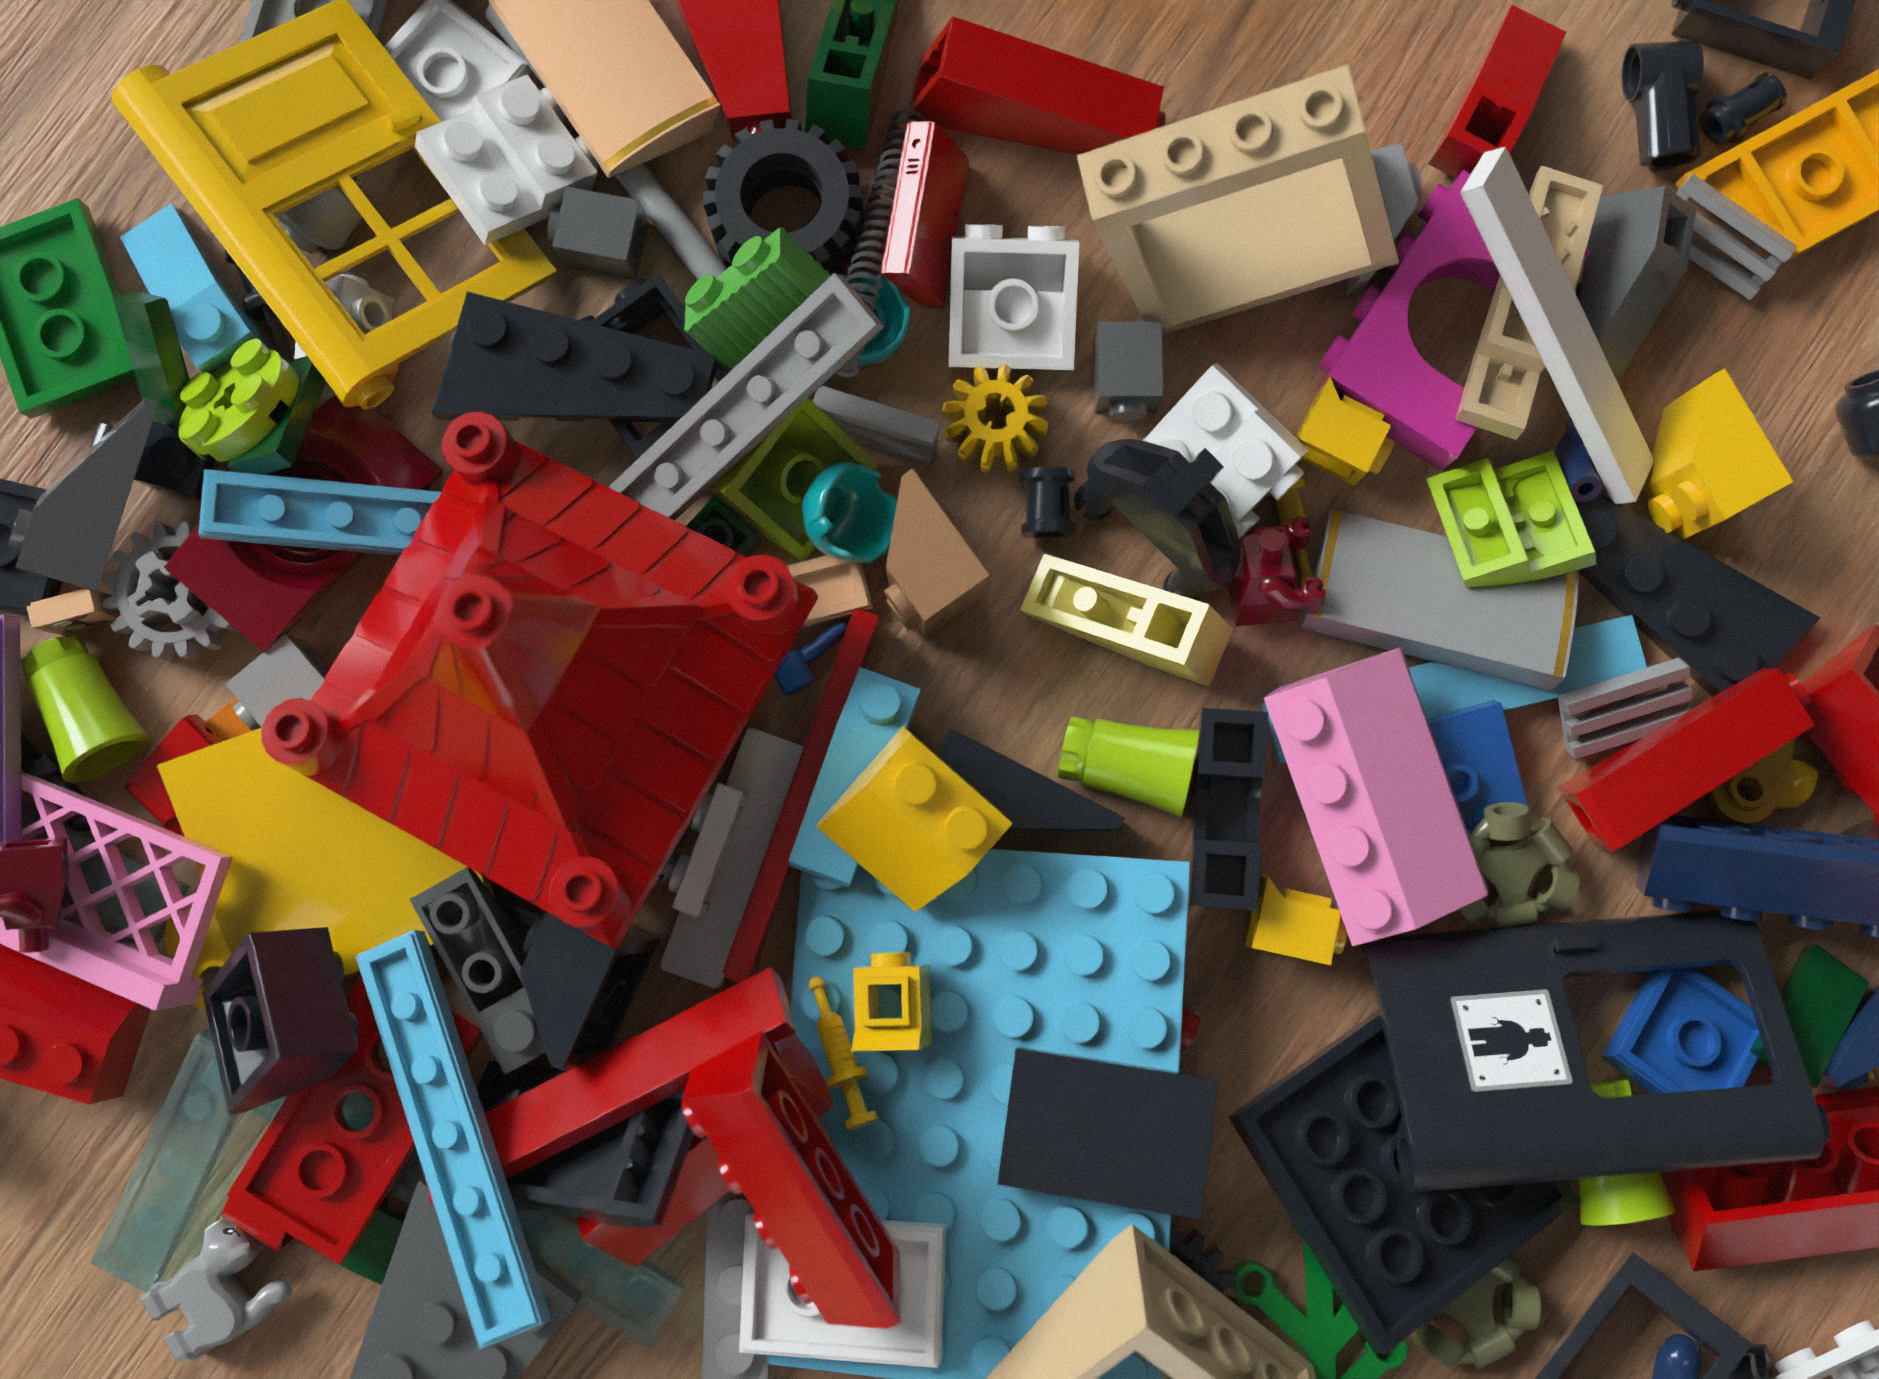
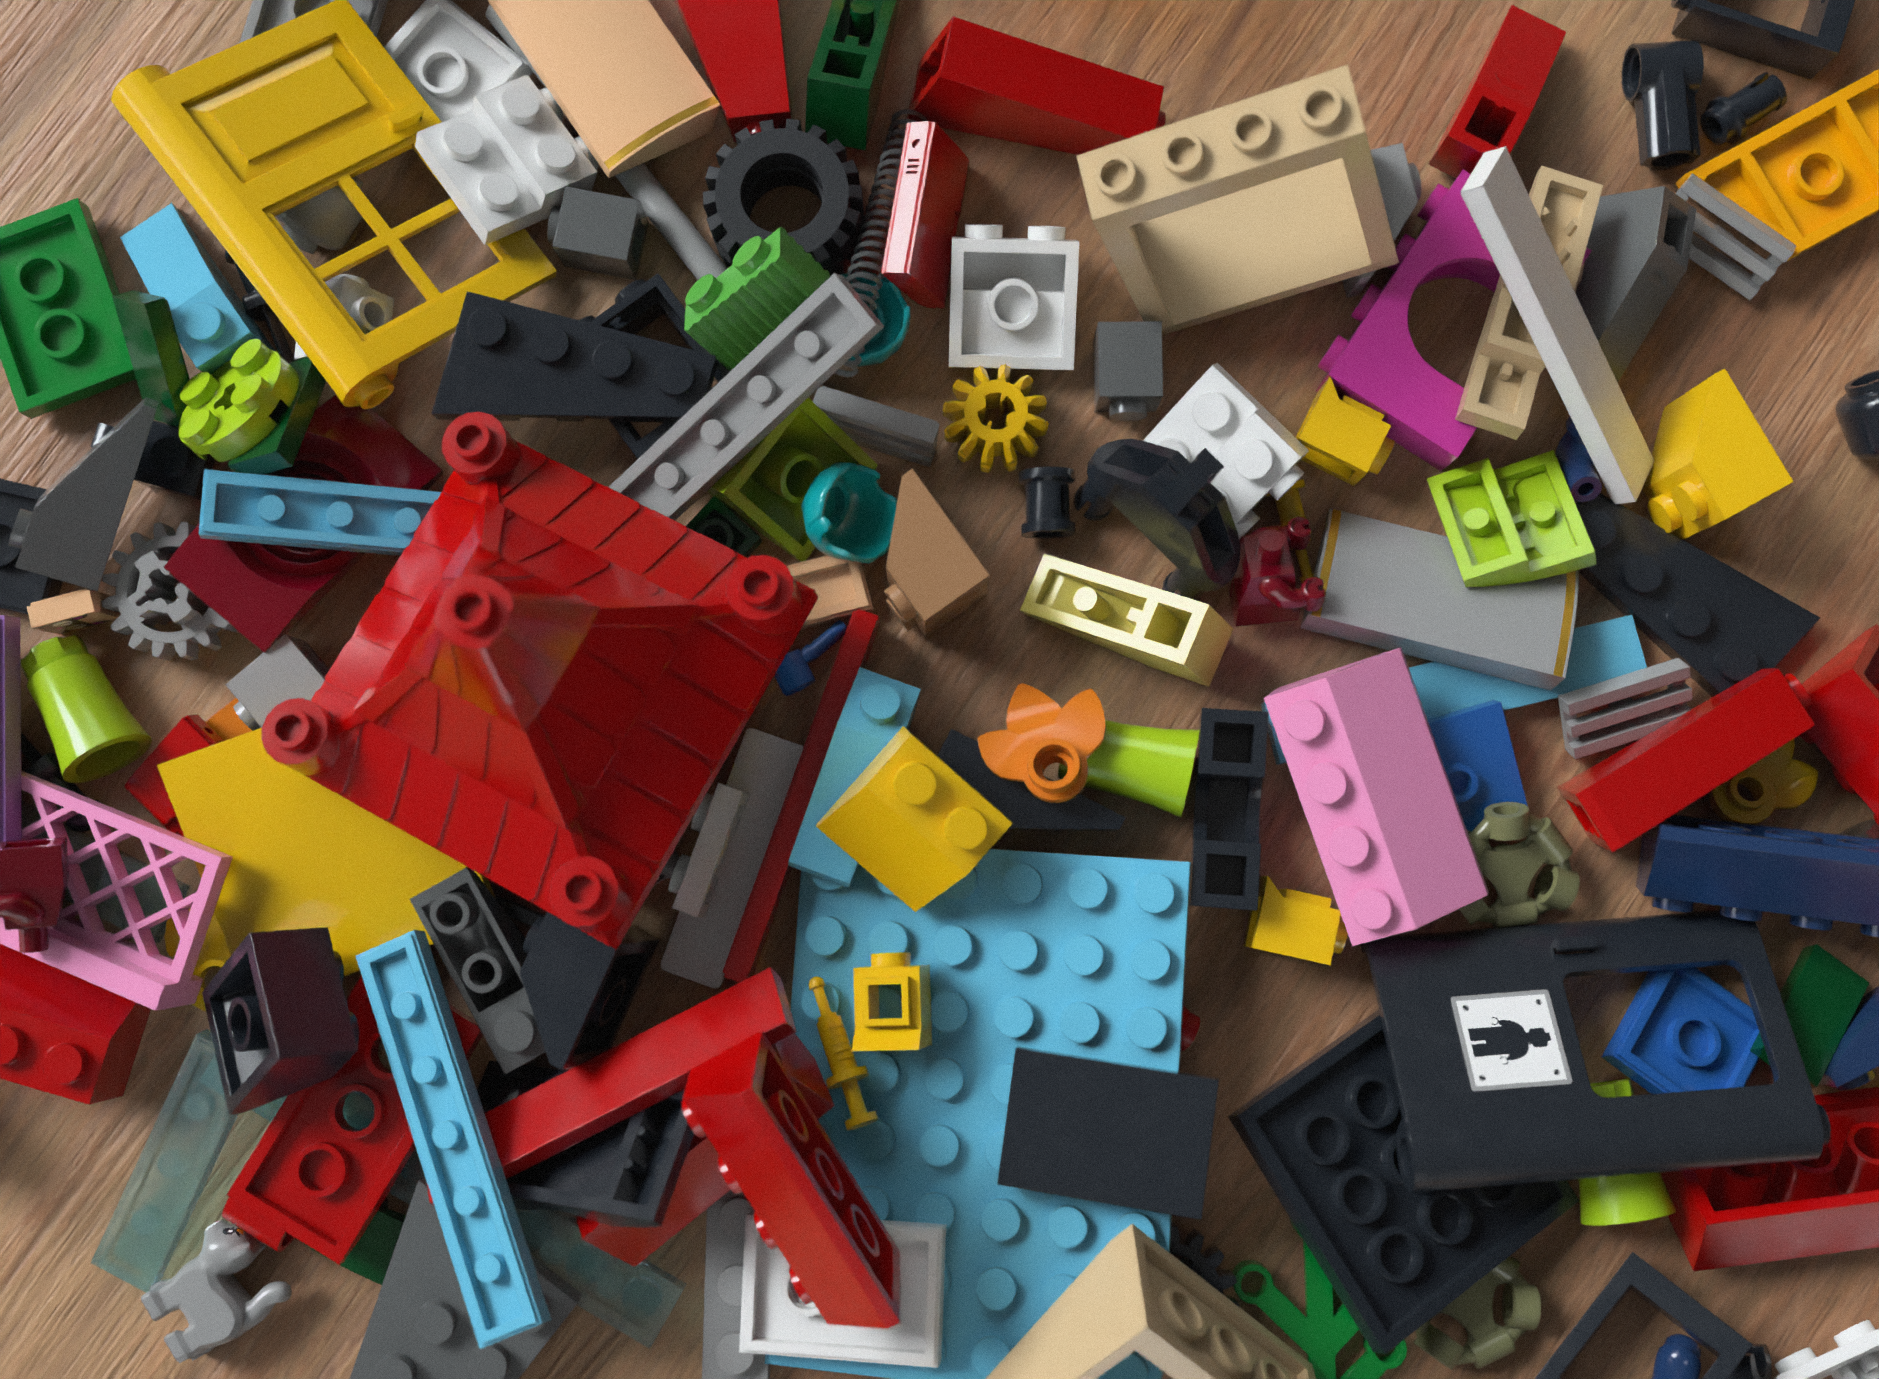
(1043, 735): none -> orange plate

